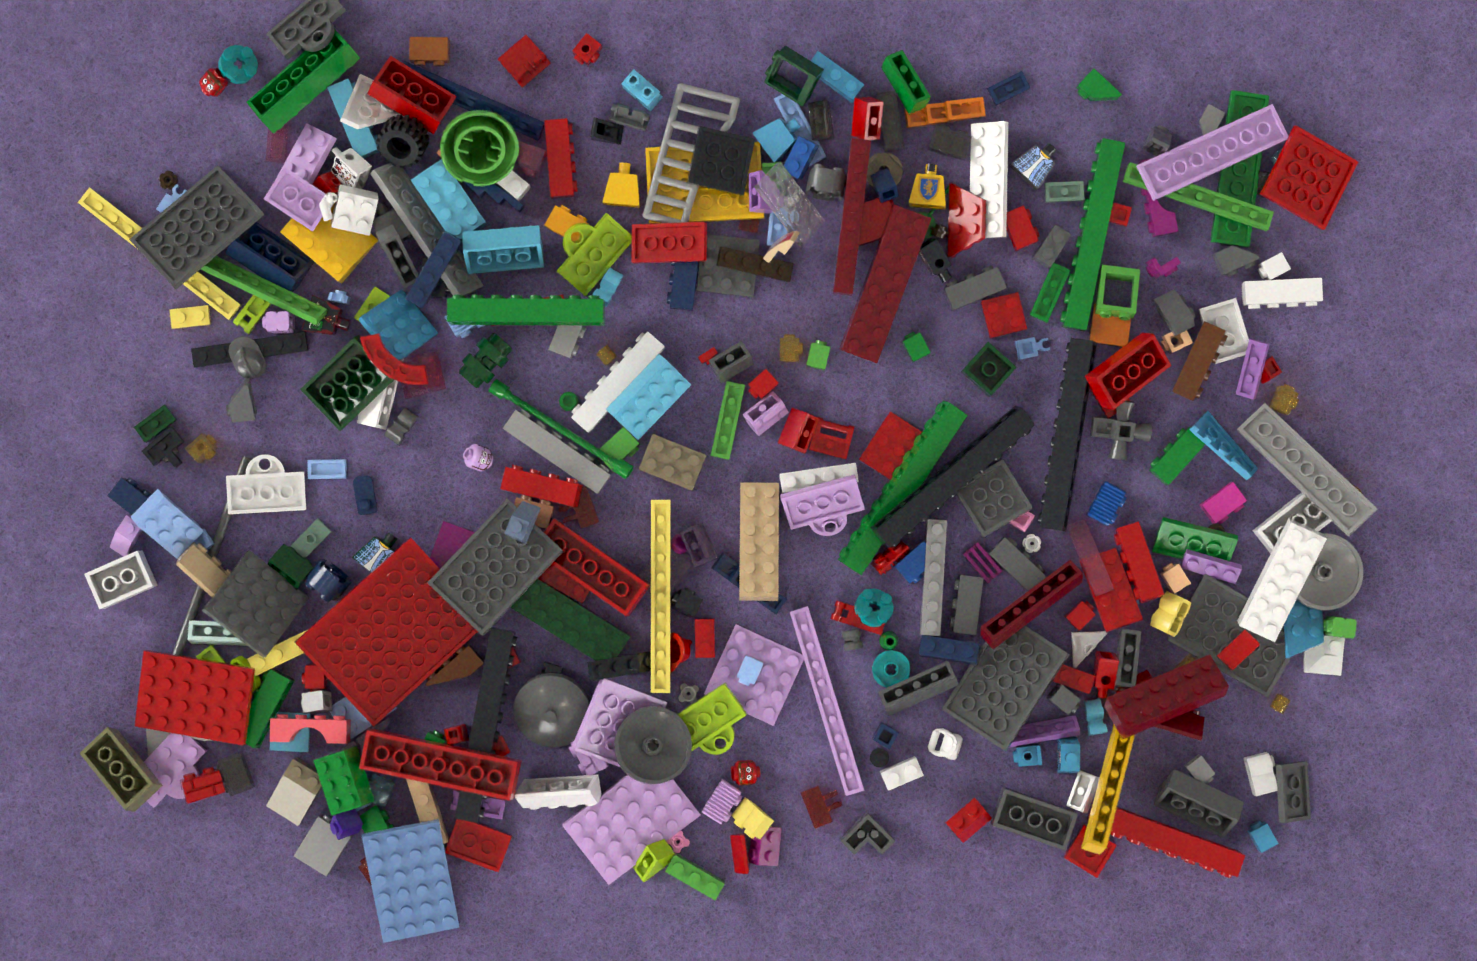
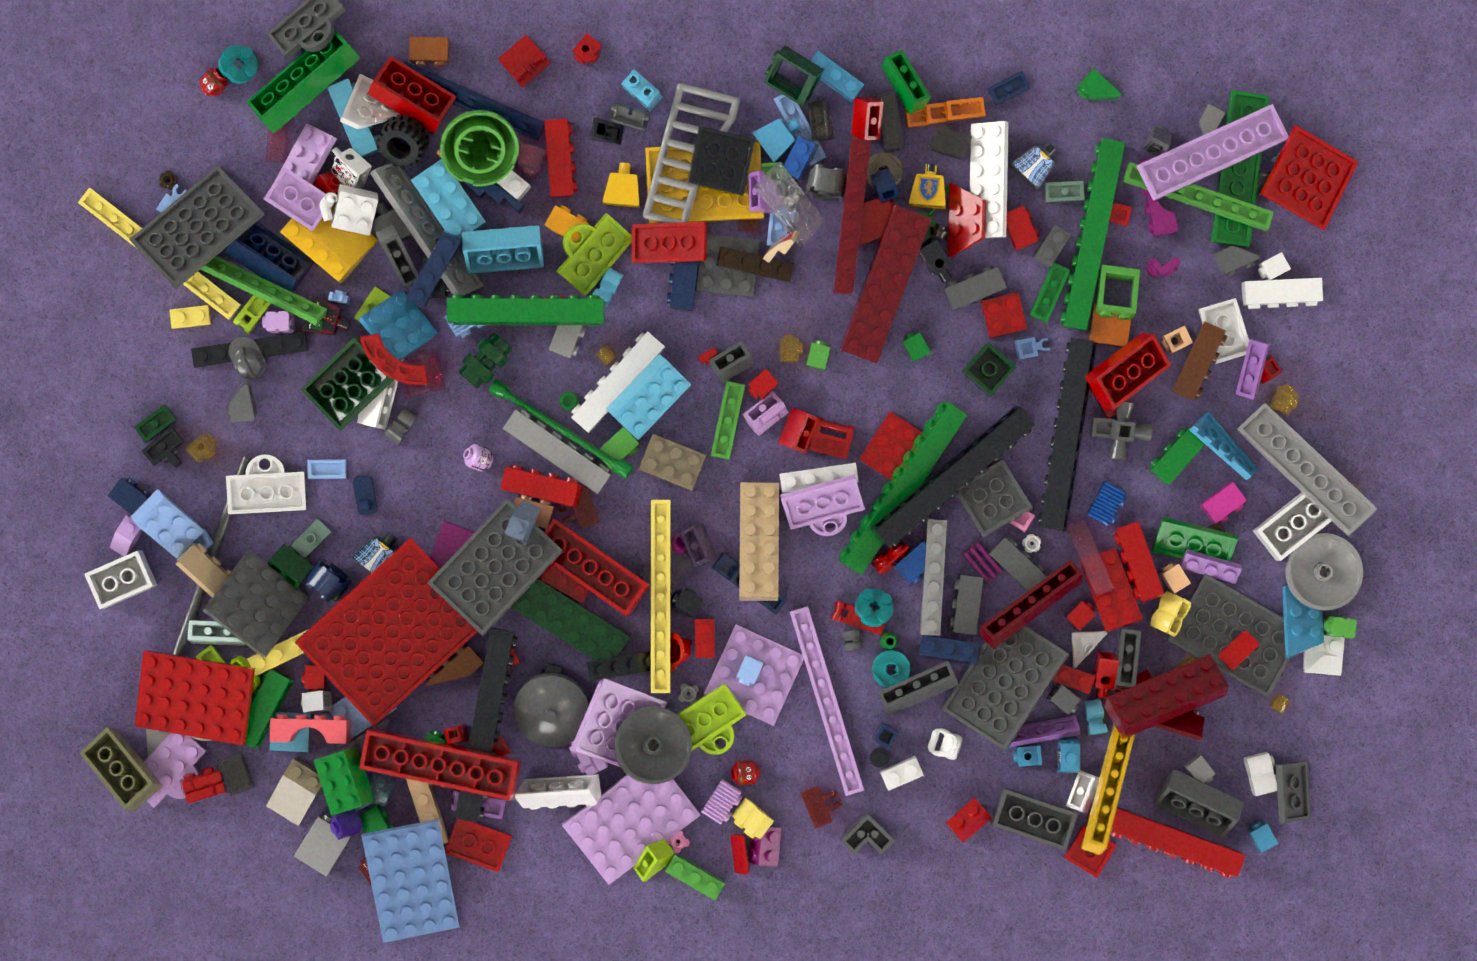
(1175, 312): dark grey brick -> none
(1281, 579): white brick -> none

